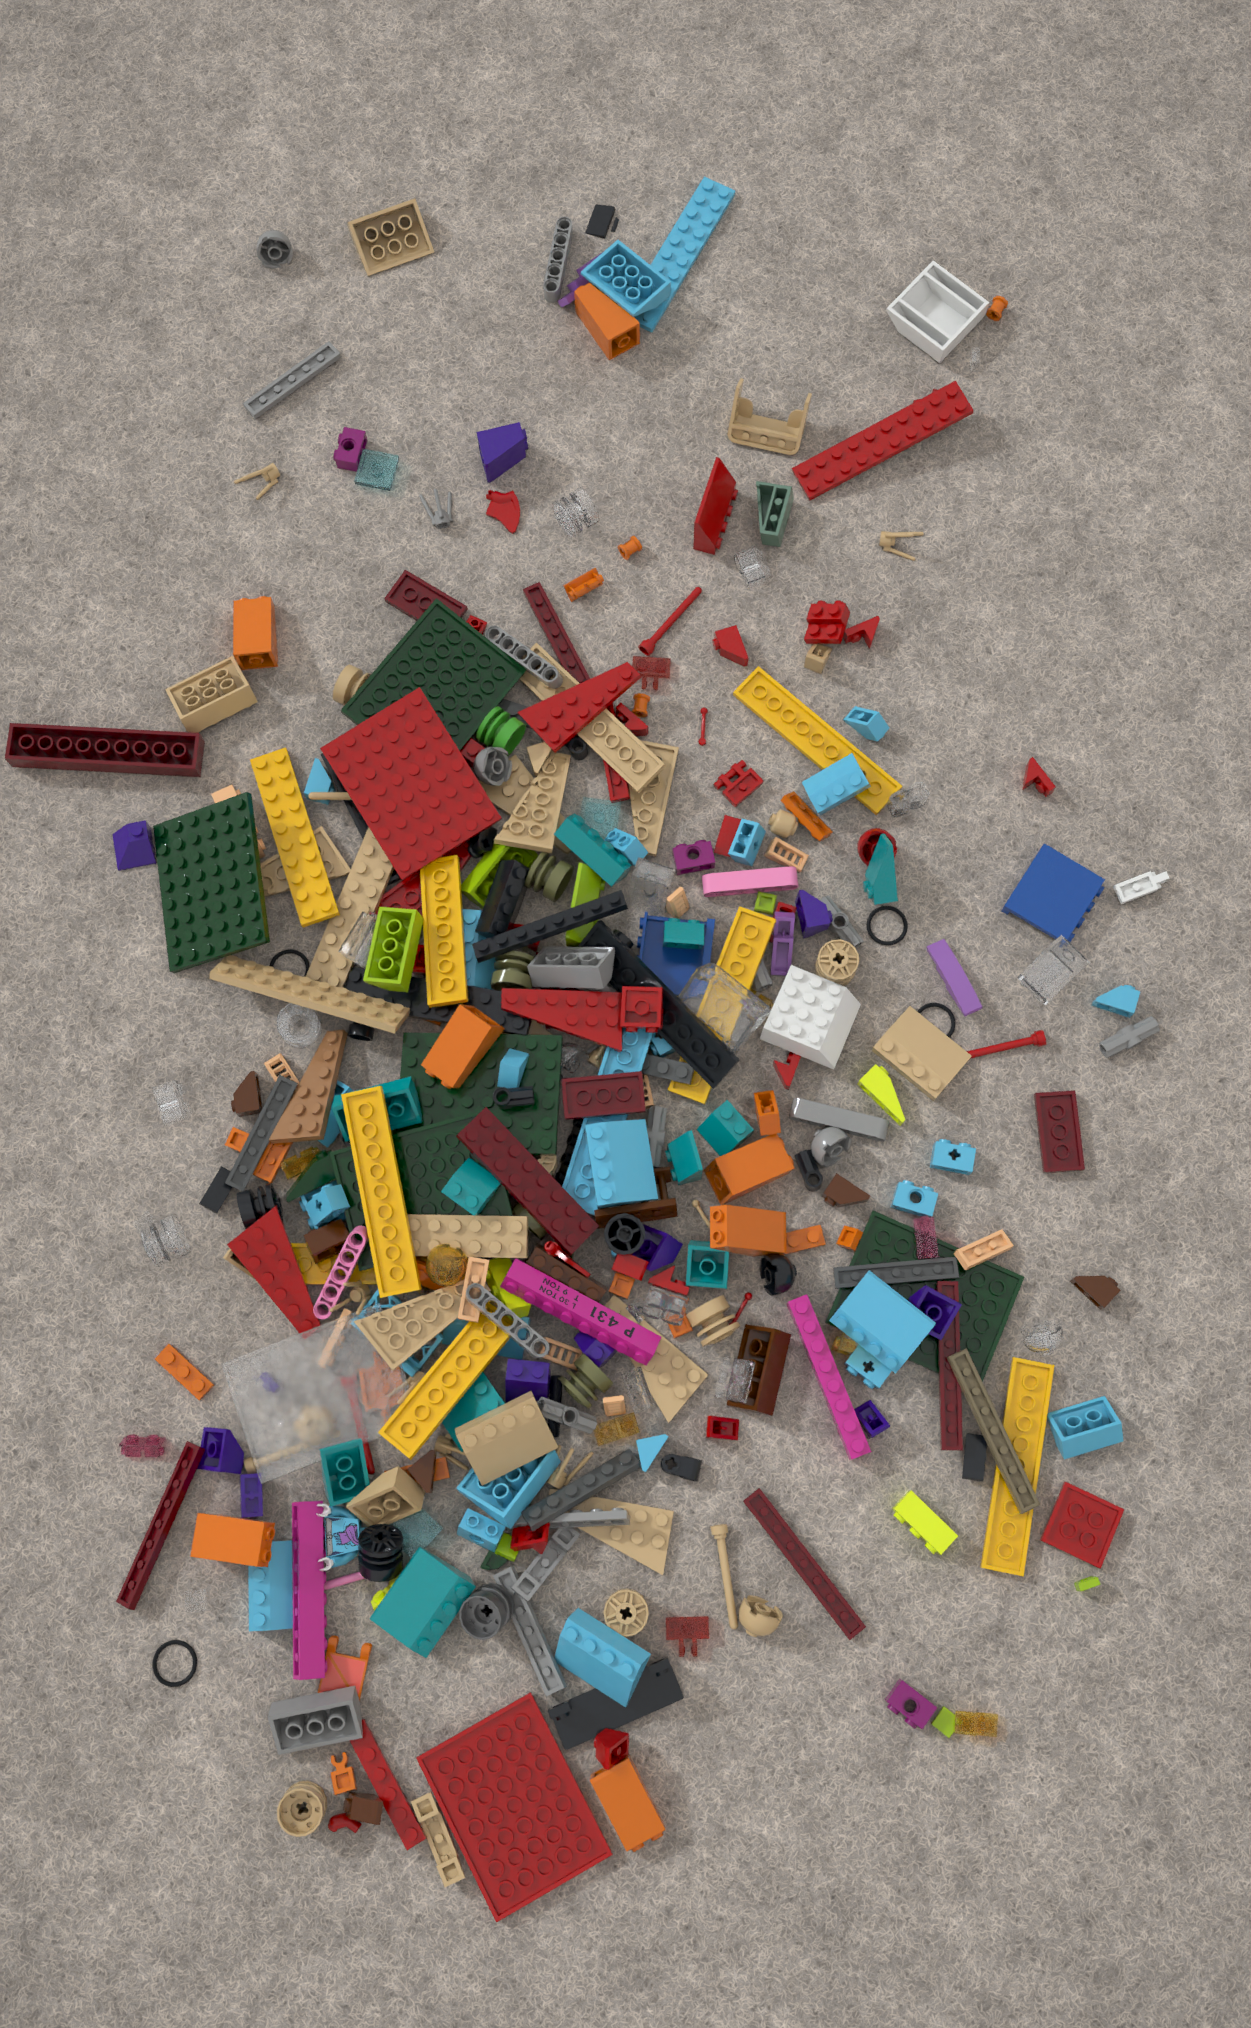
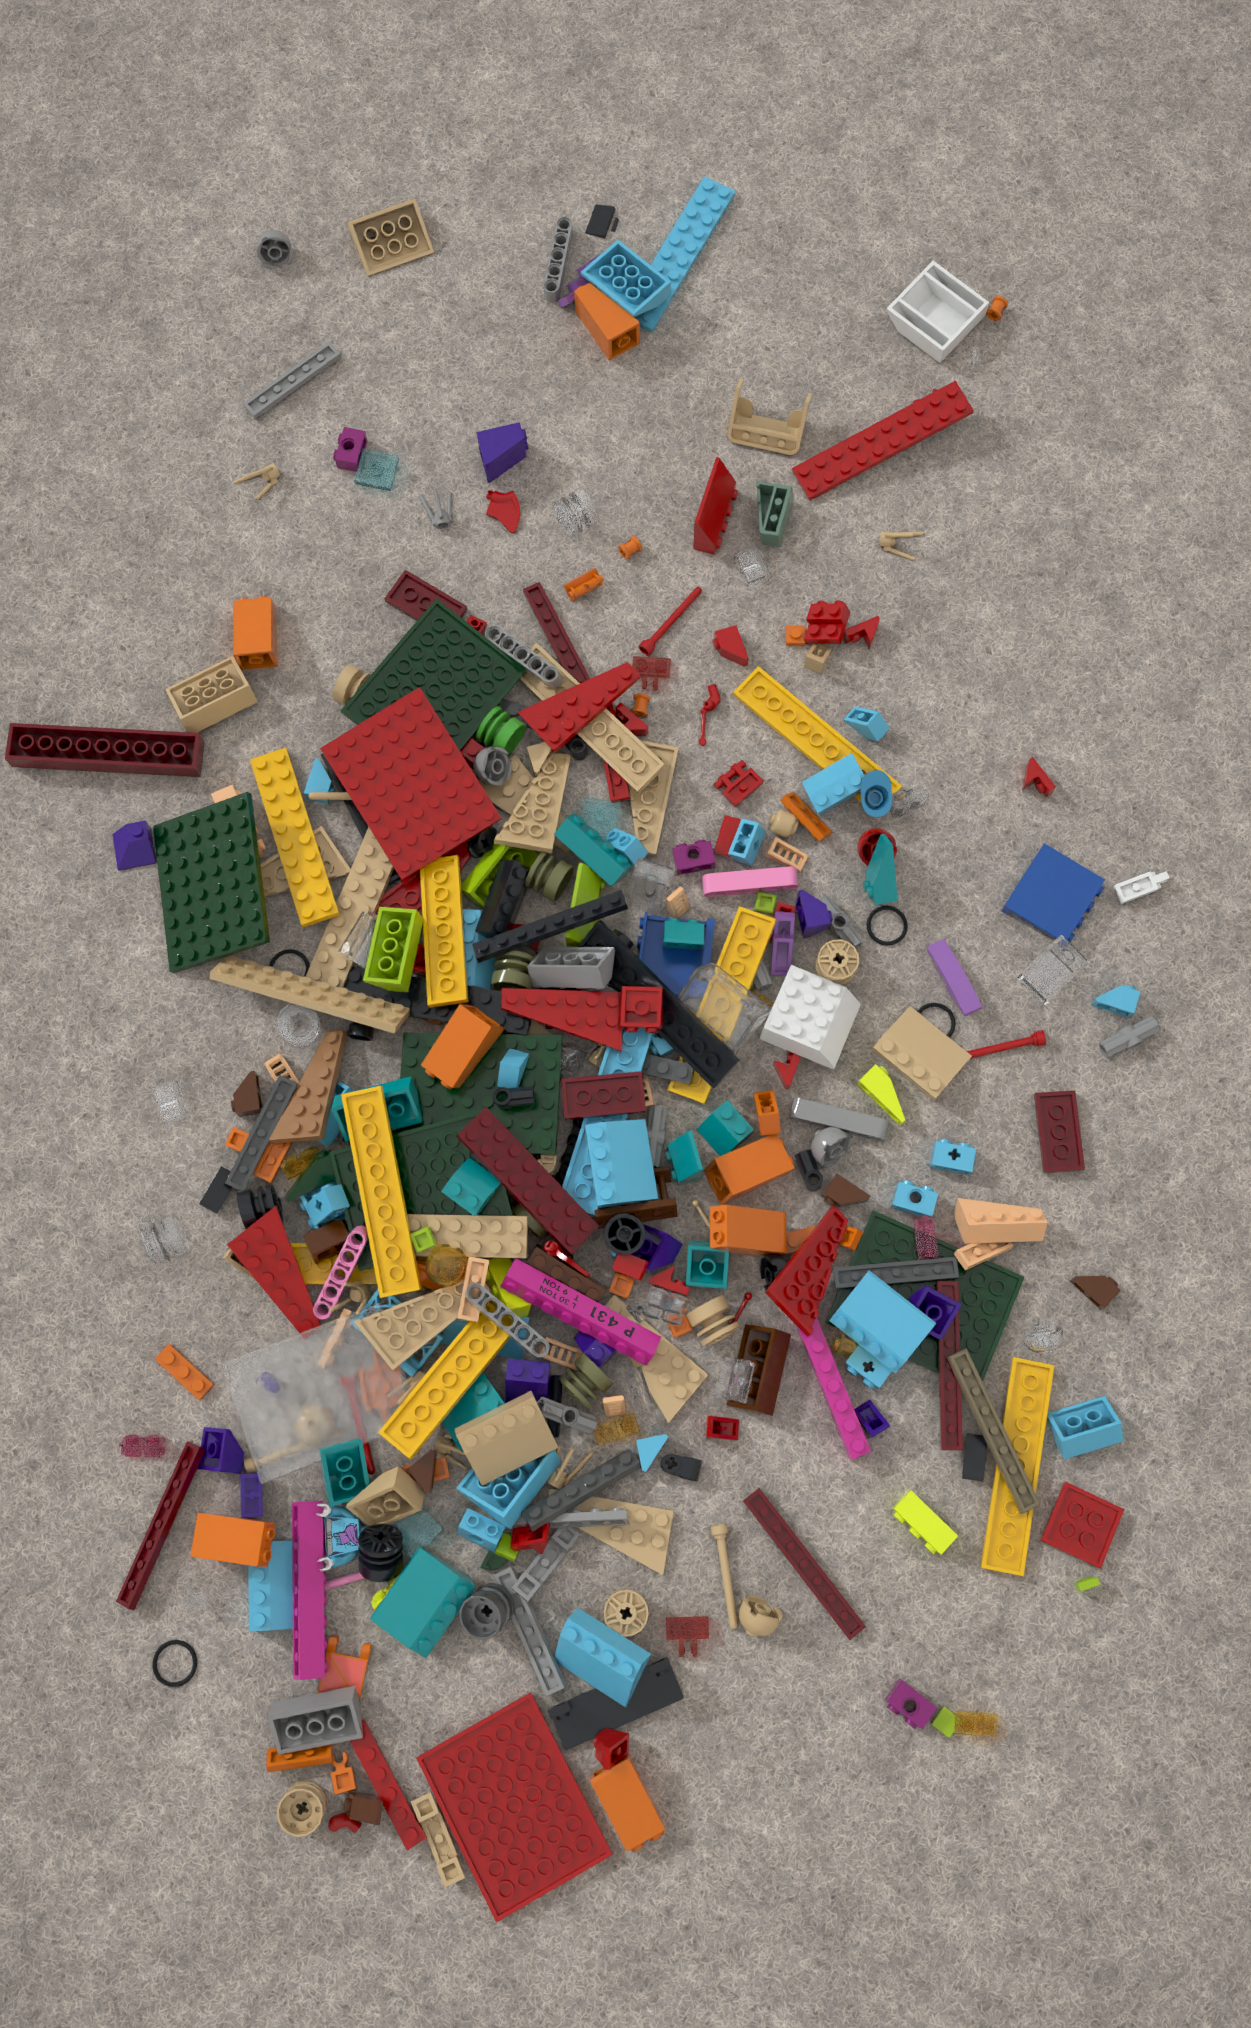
(298, 1759): none -> orange plate
(423, 1239): none -> lime tile
(714, 699): none -> red arm
(795, 635): none -> orange plate
(807, 1274): none -> red wing
(876, 793): none -> dark azure piece
(998, 1222): none -> light nougat wedge

